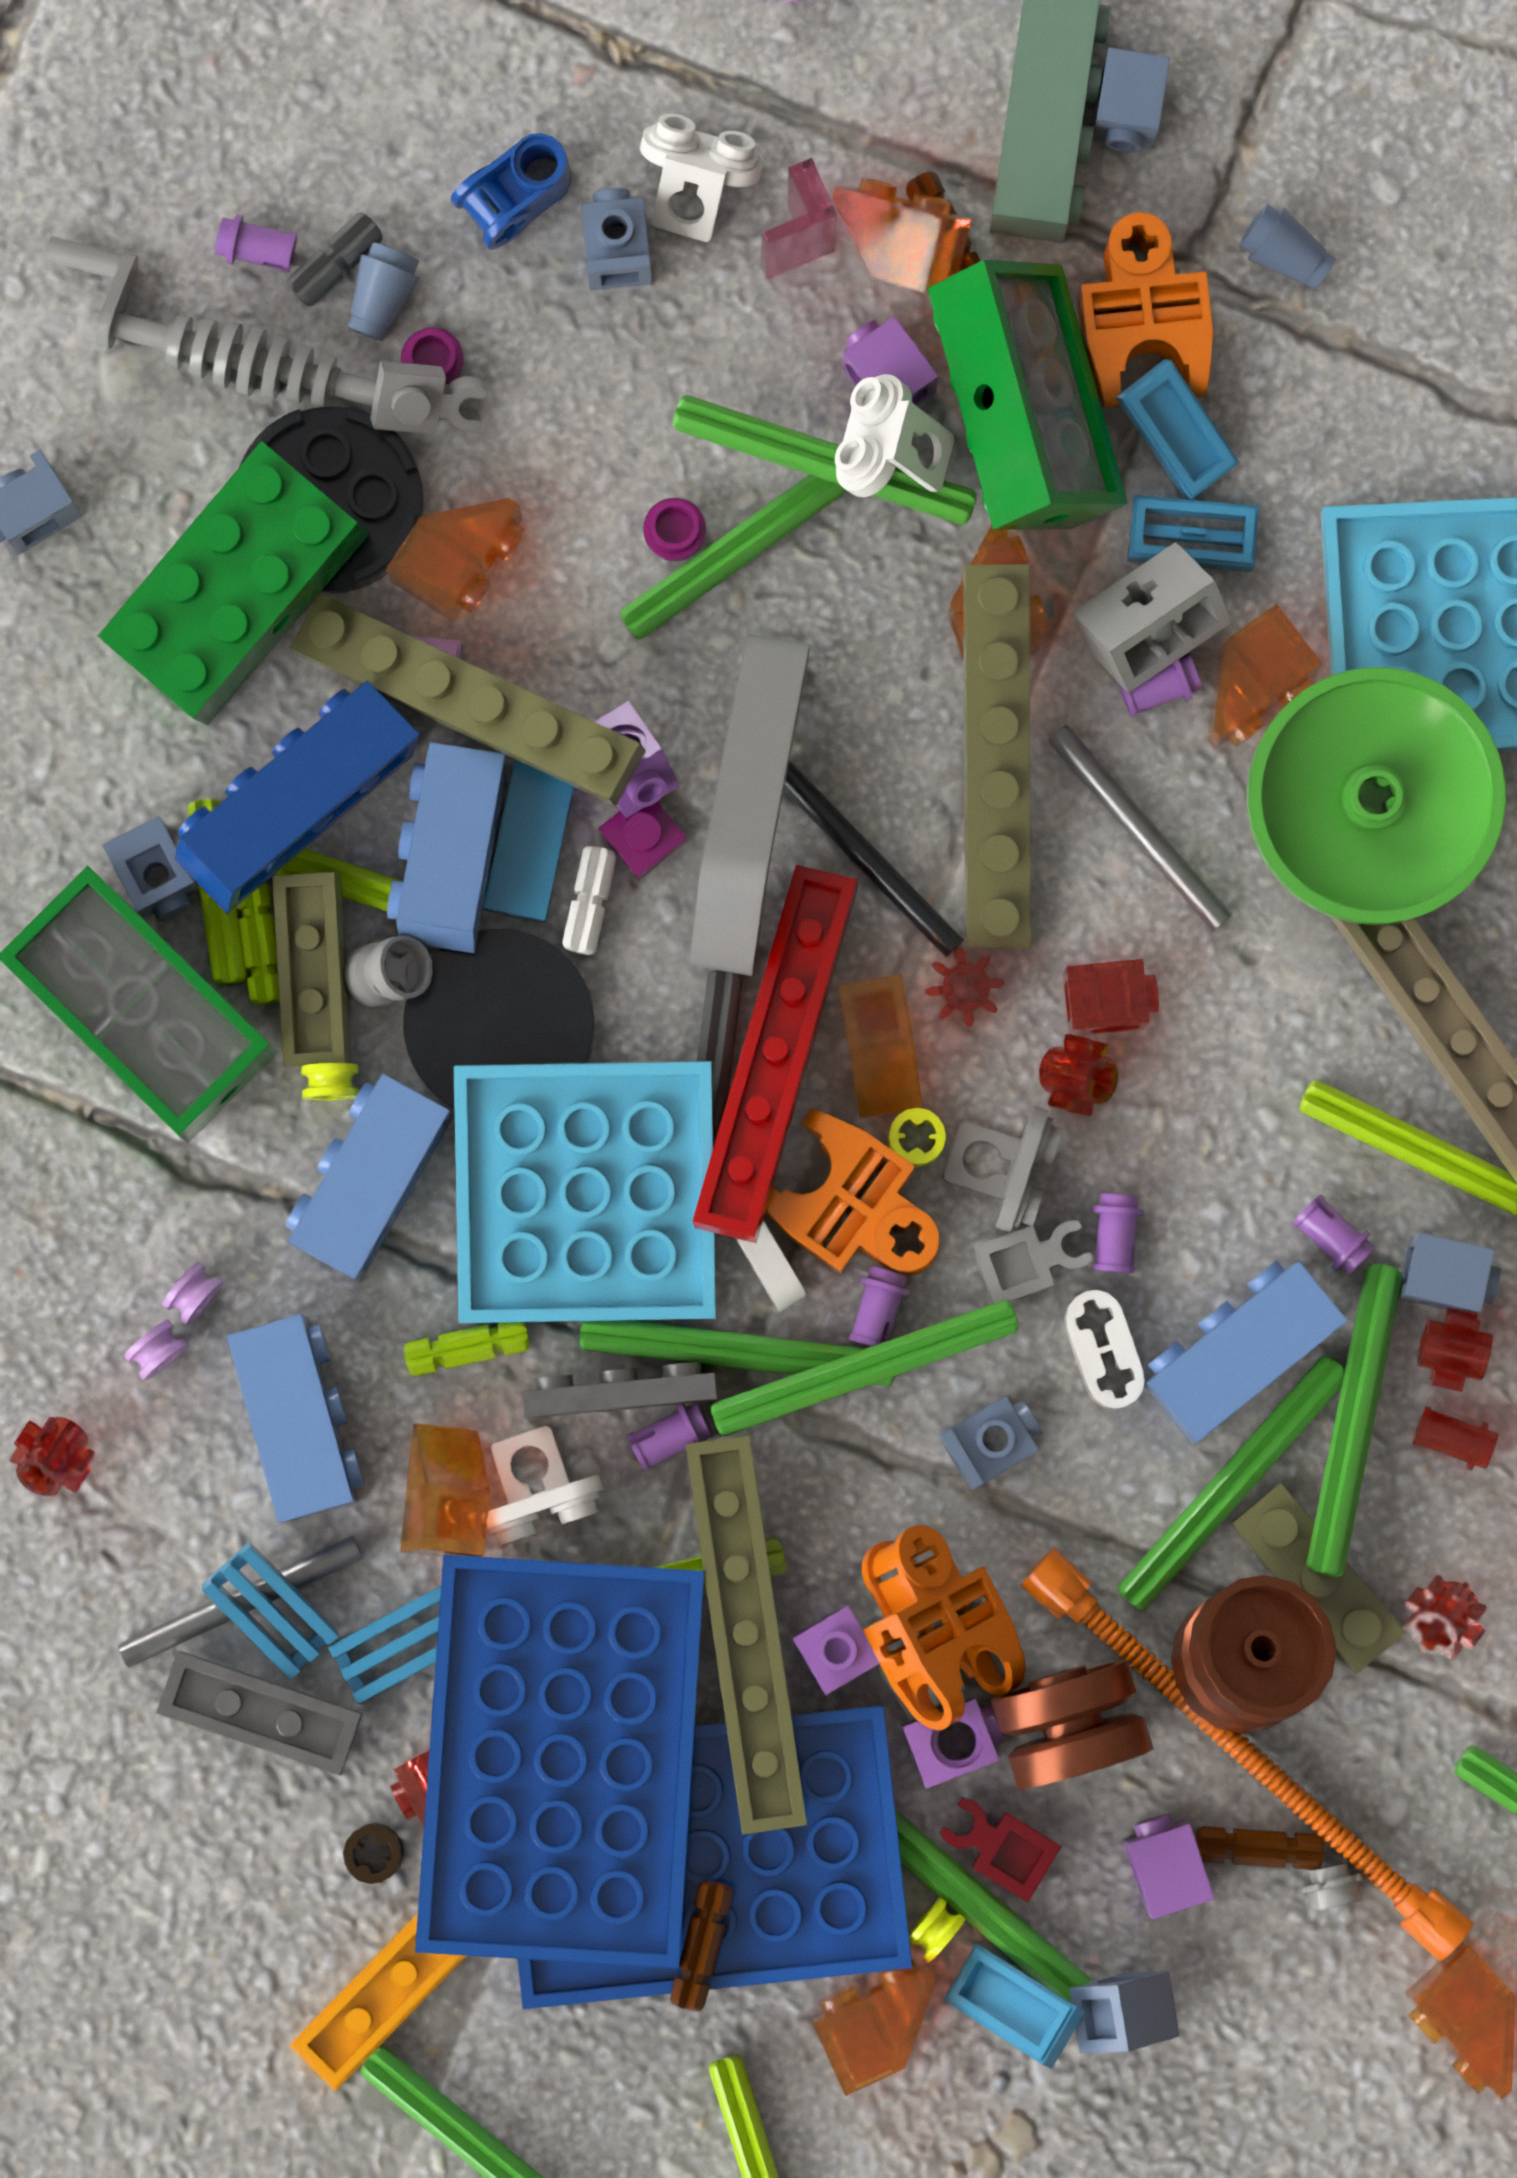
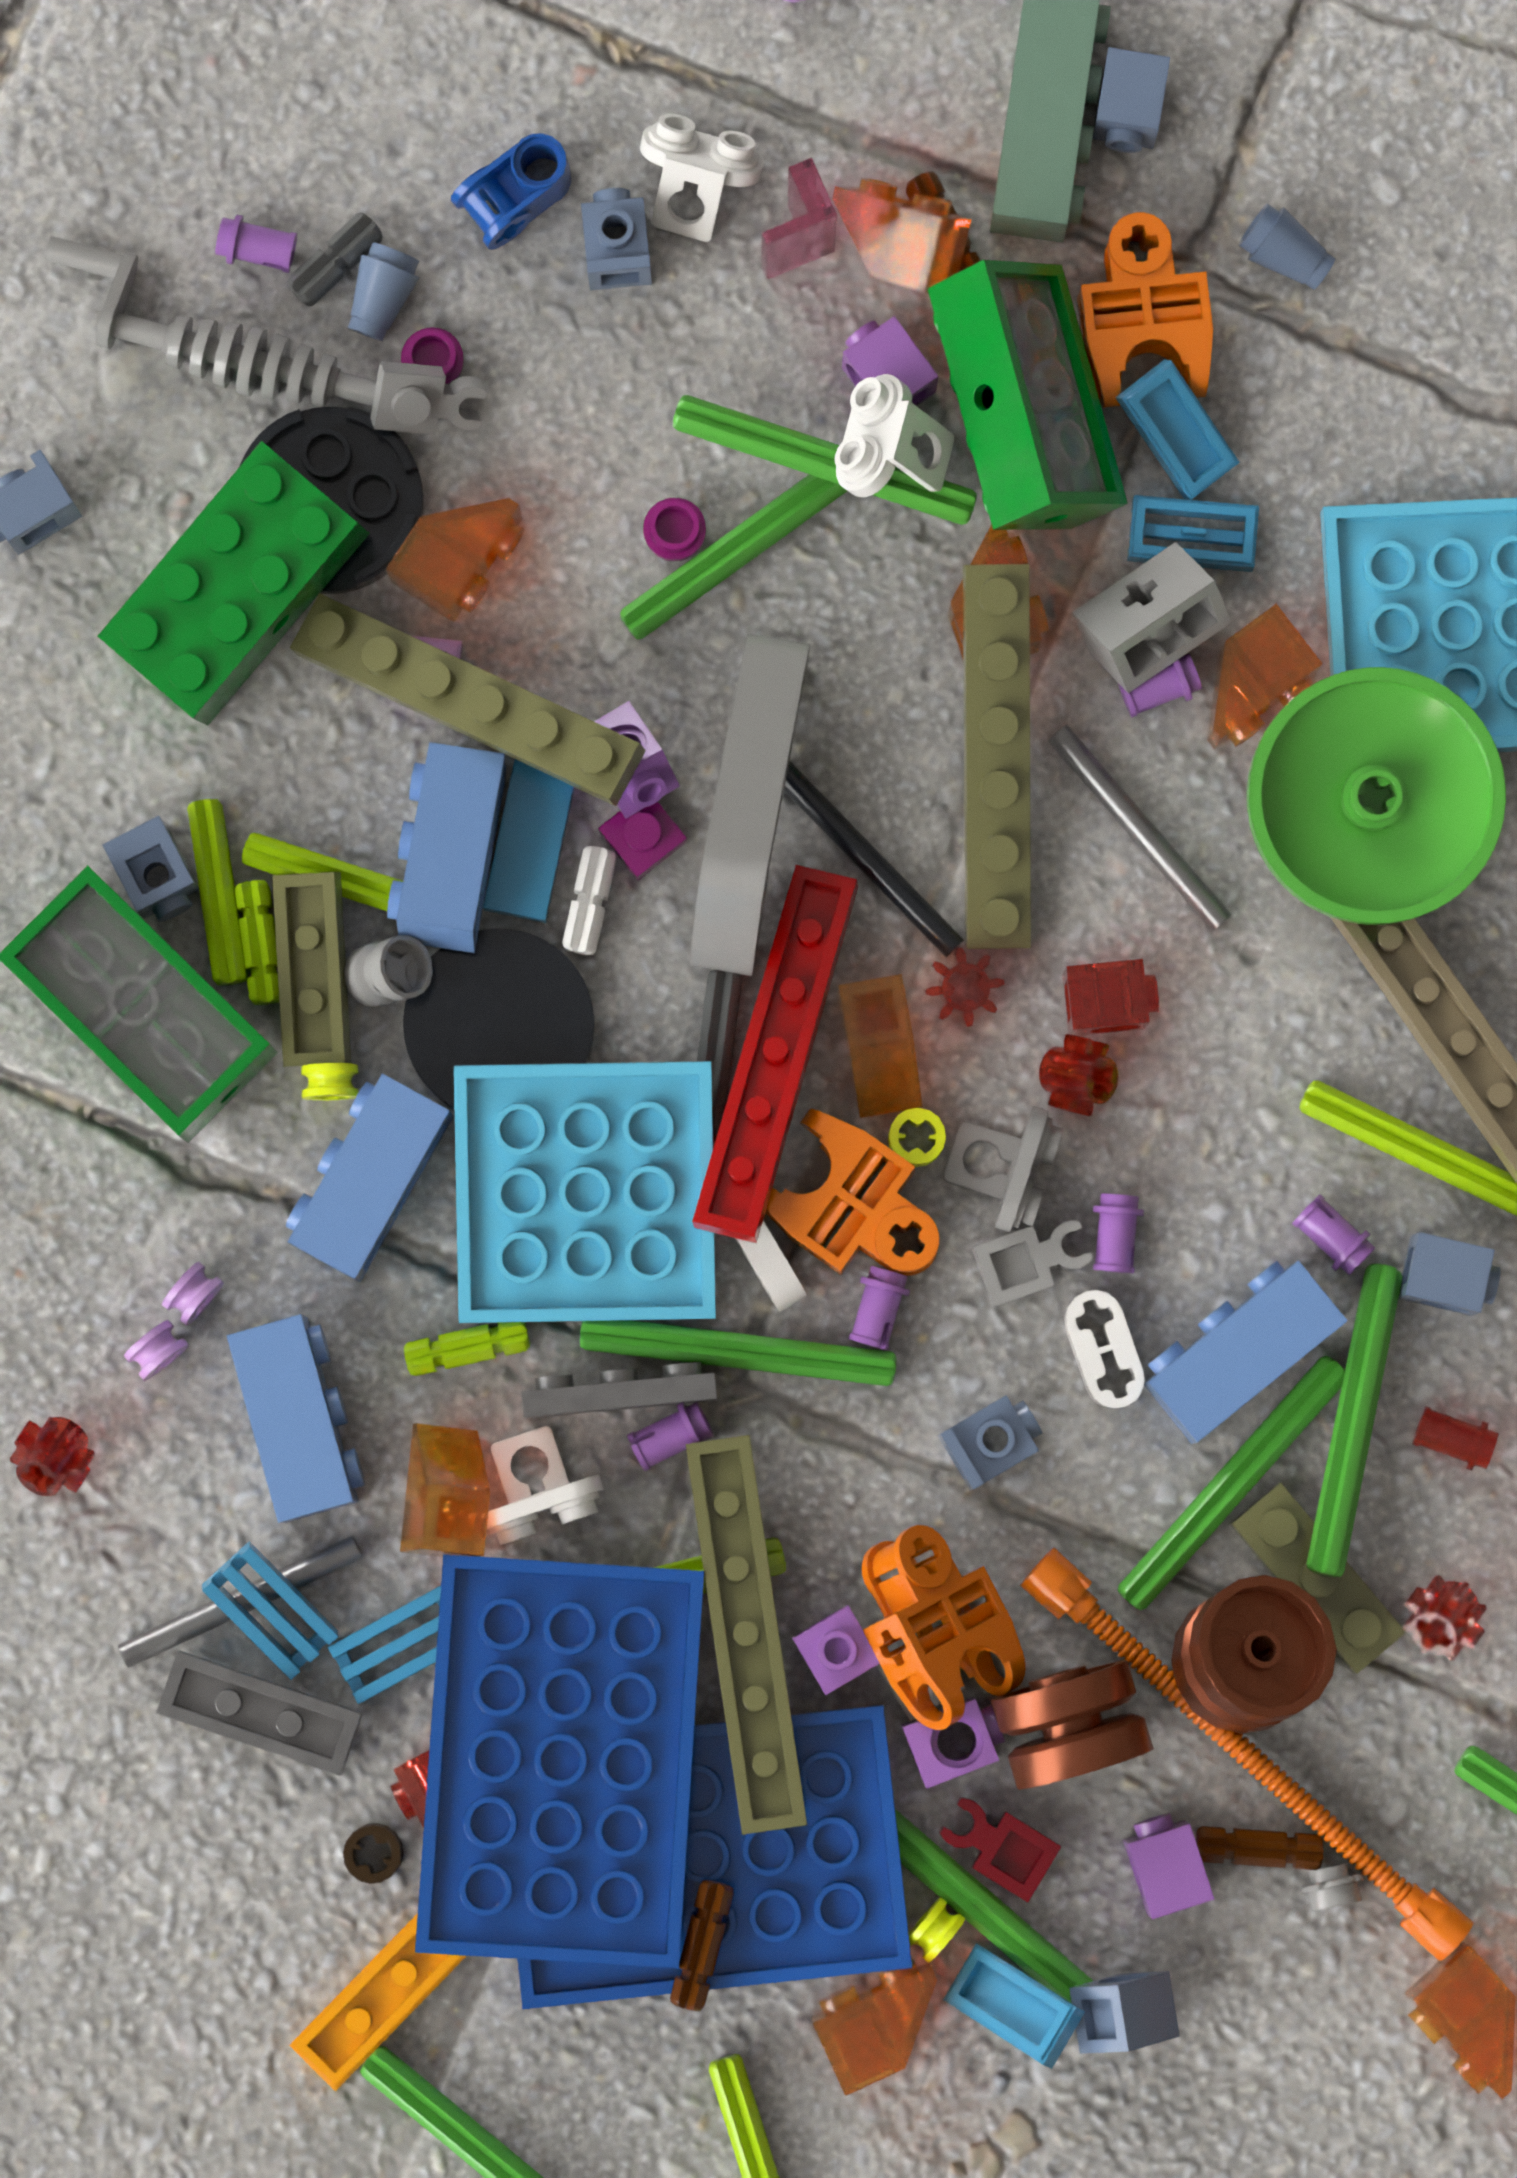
(295, 795): blue brick -> none
(865, 1367): bright green axle -> none
(1454, 1349): clear red gear -> none

